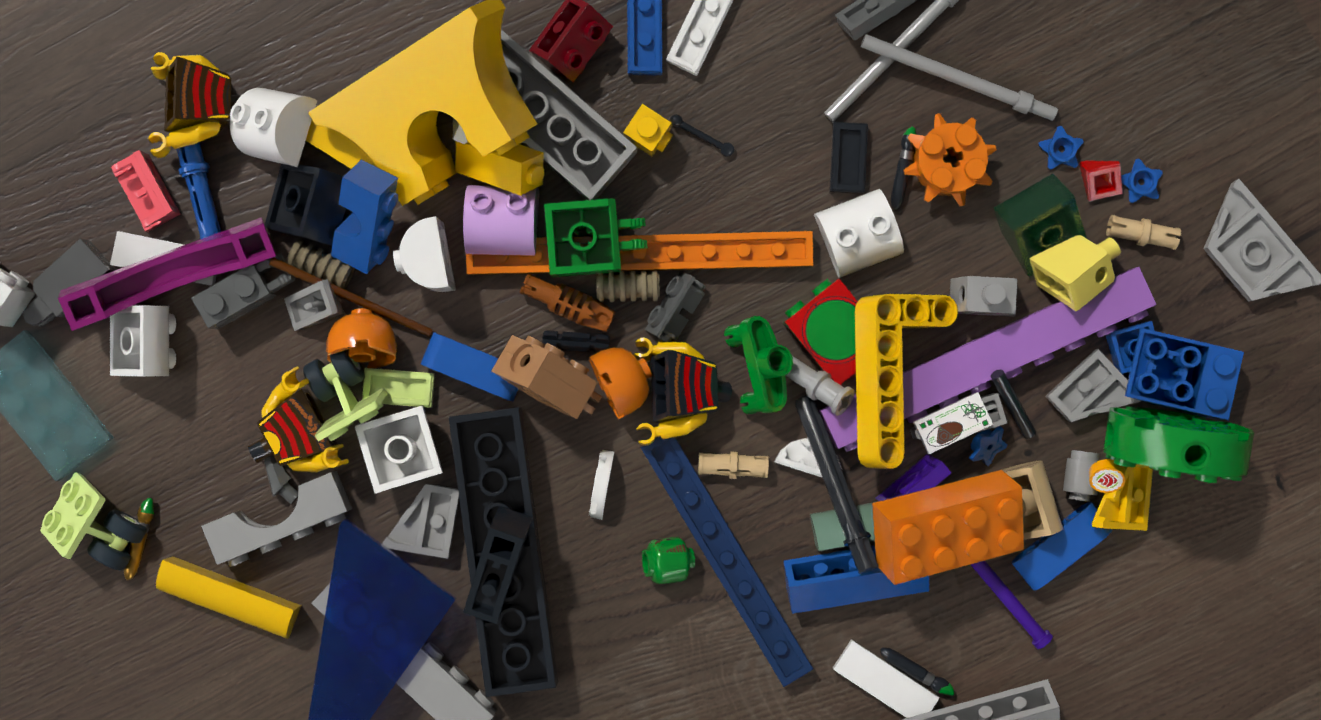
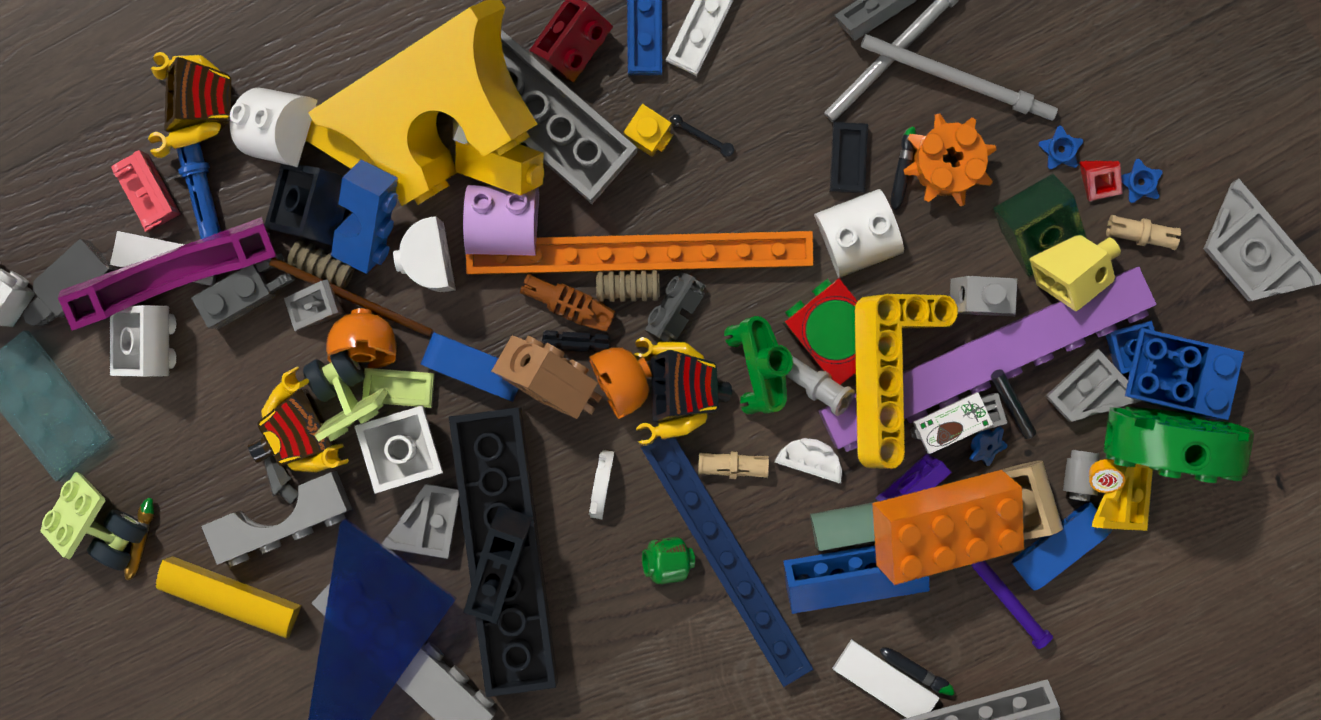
(598, 220): green hinge -> none
(836, 485): black axle -> none

